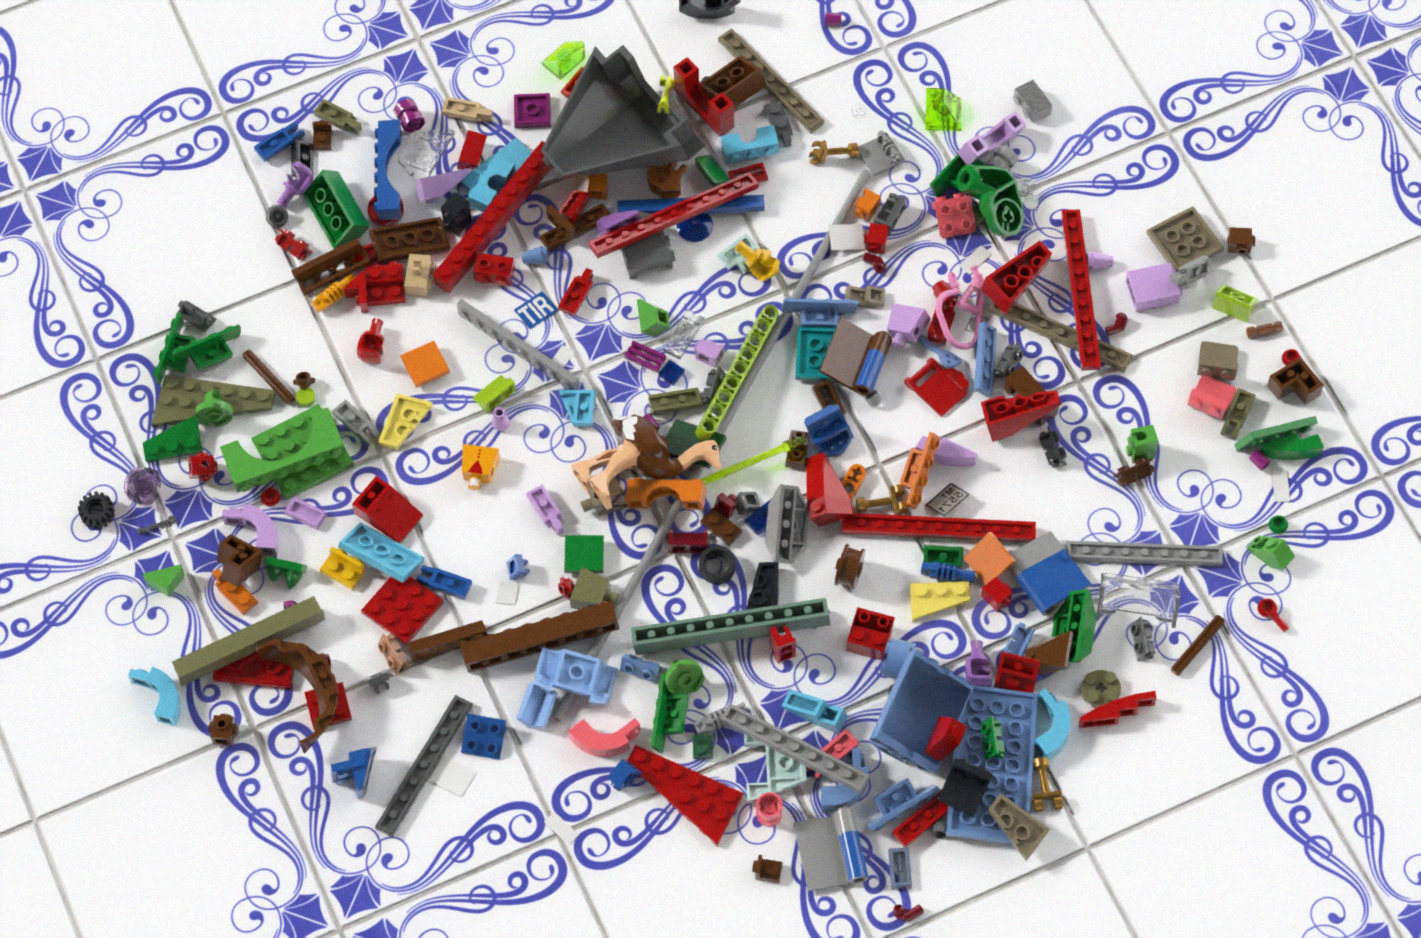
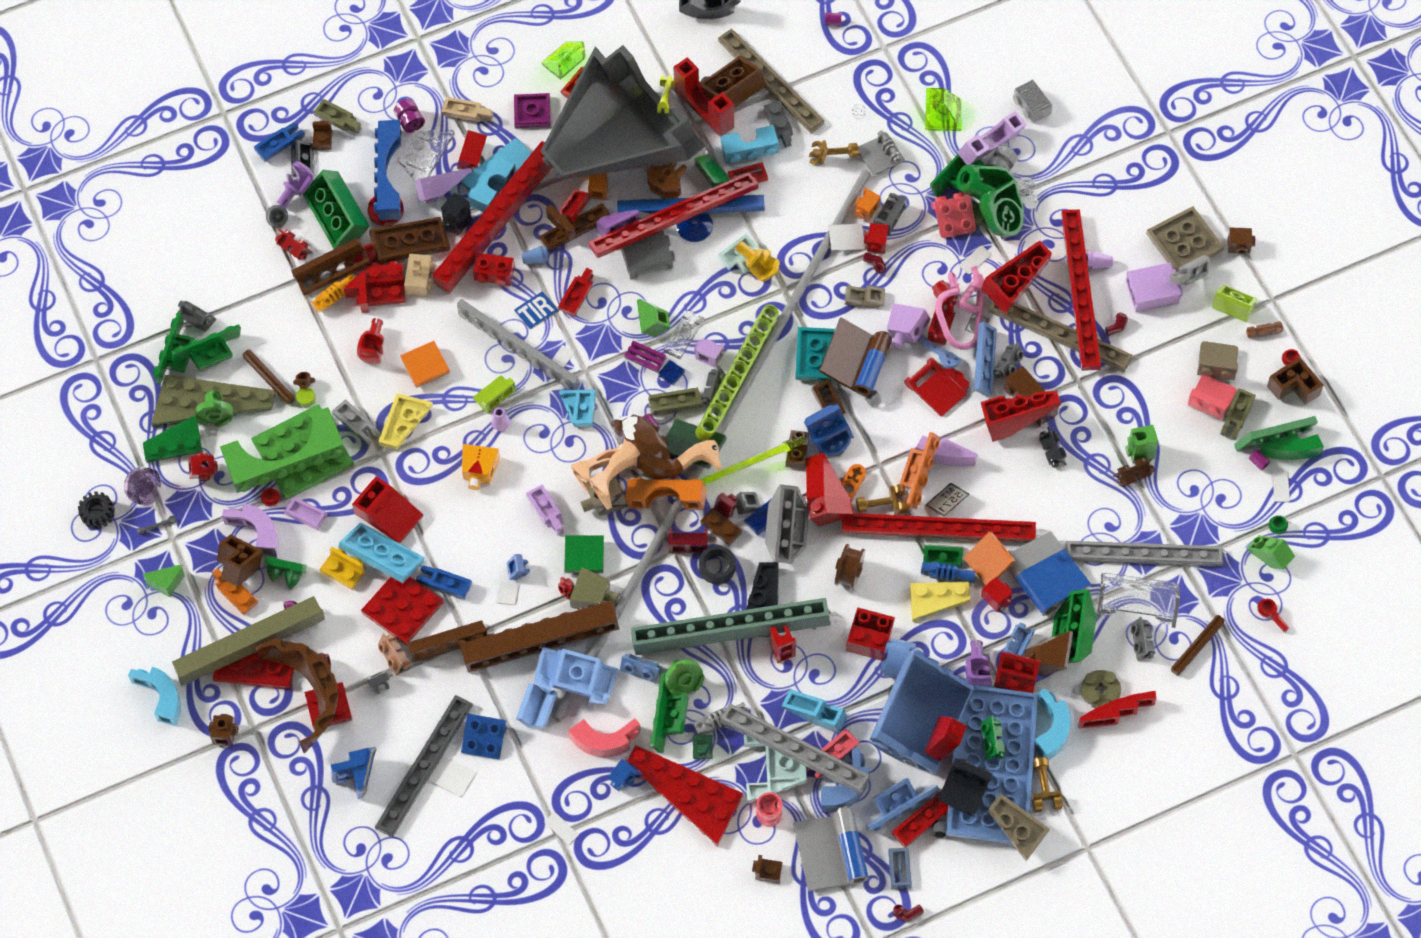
(819, 312): medium blue bracket -> none

